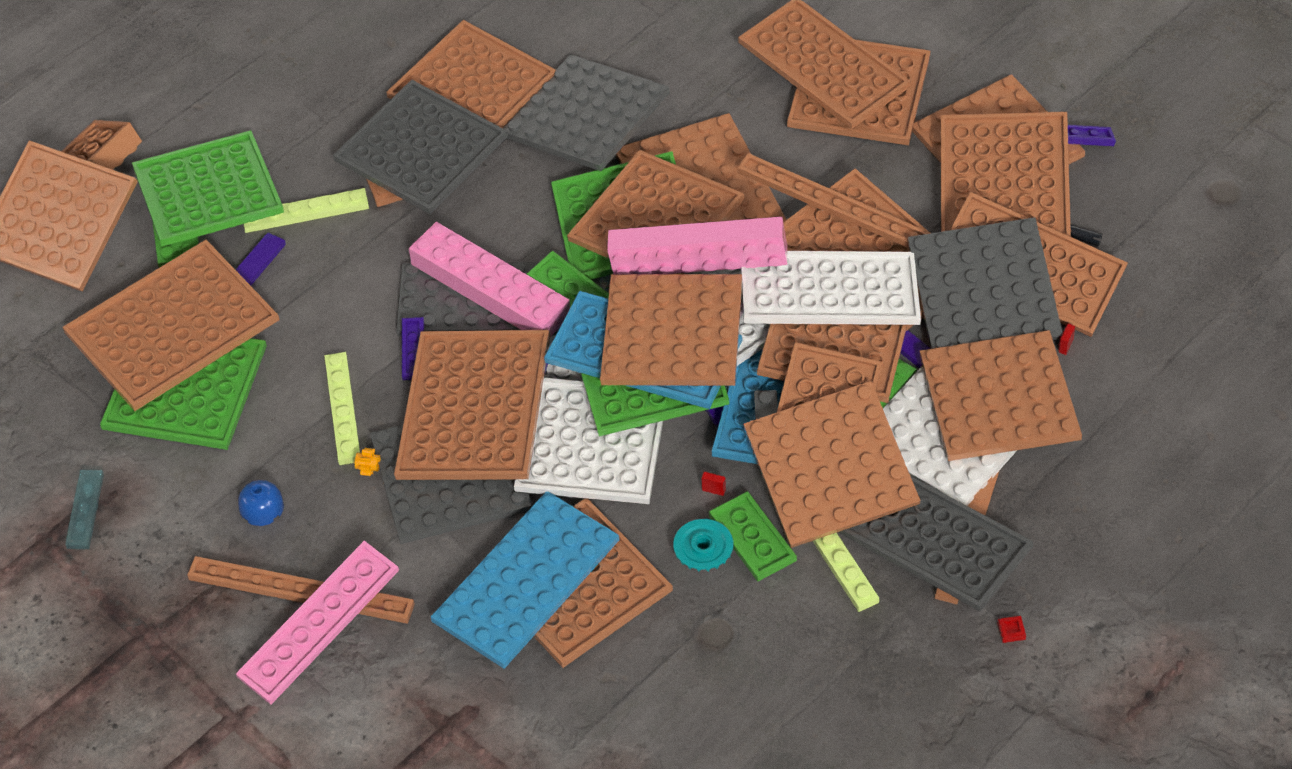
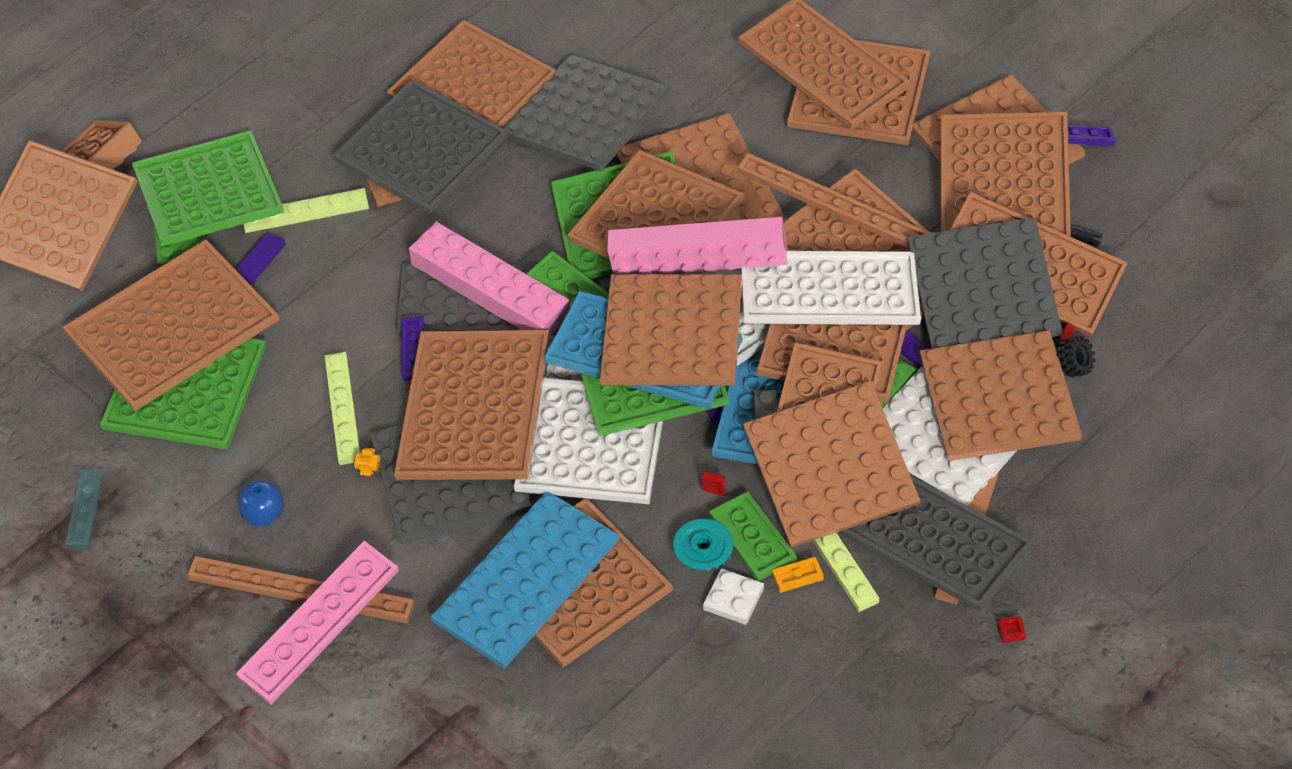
(733, 596): none -> white plate
(797, 574): none -> light orange plate
(1076, 356): none -> black tyre

